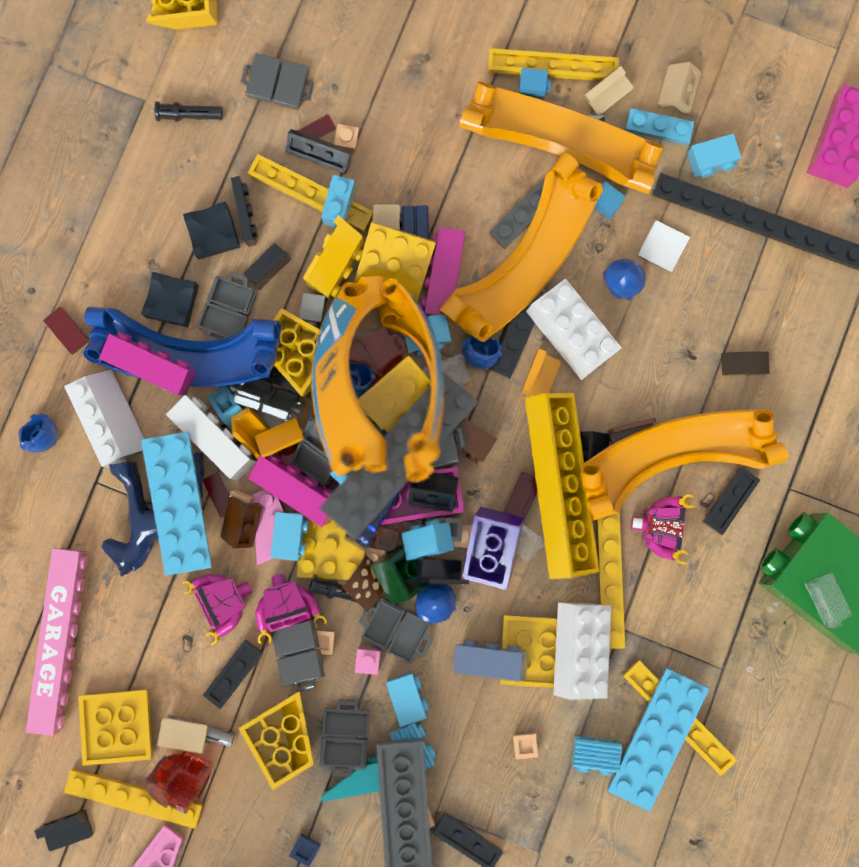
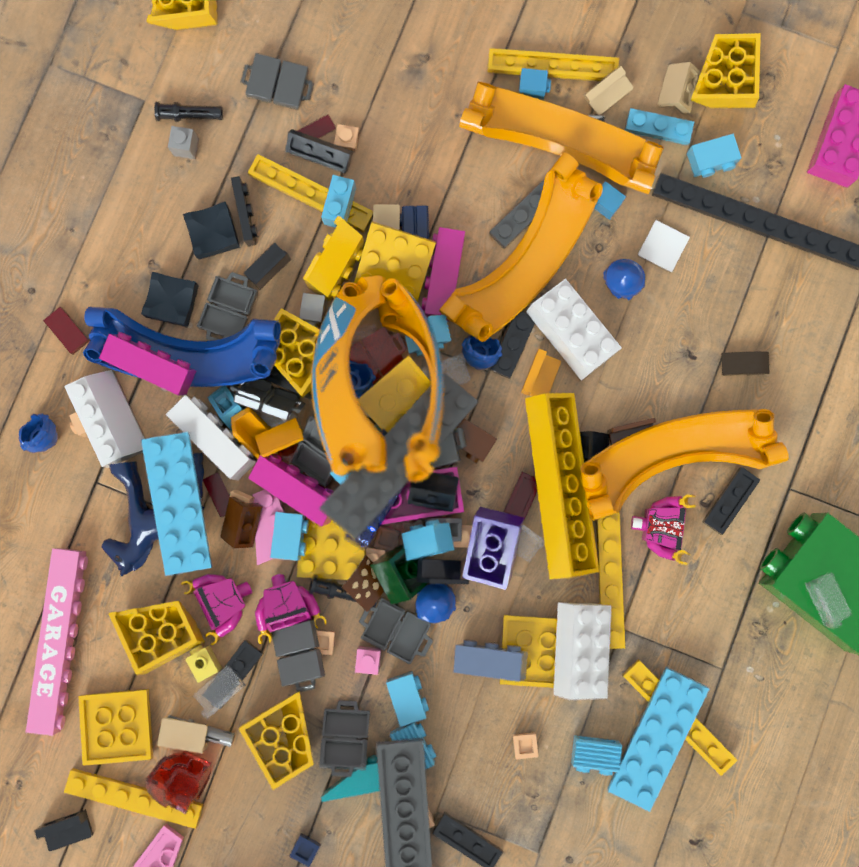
(76, 425): none -> light nougat plate
(156, 634): none -> yellow wedge
(183, 142): none -> light grey brick
(203, 662): none -> light yellow brick
(218, 691): none -> clear panel
(730, 72): none -> yellow wedge

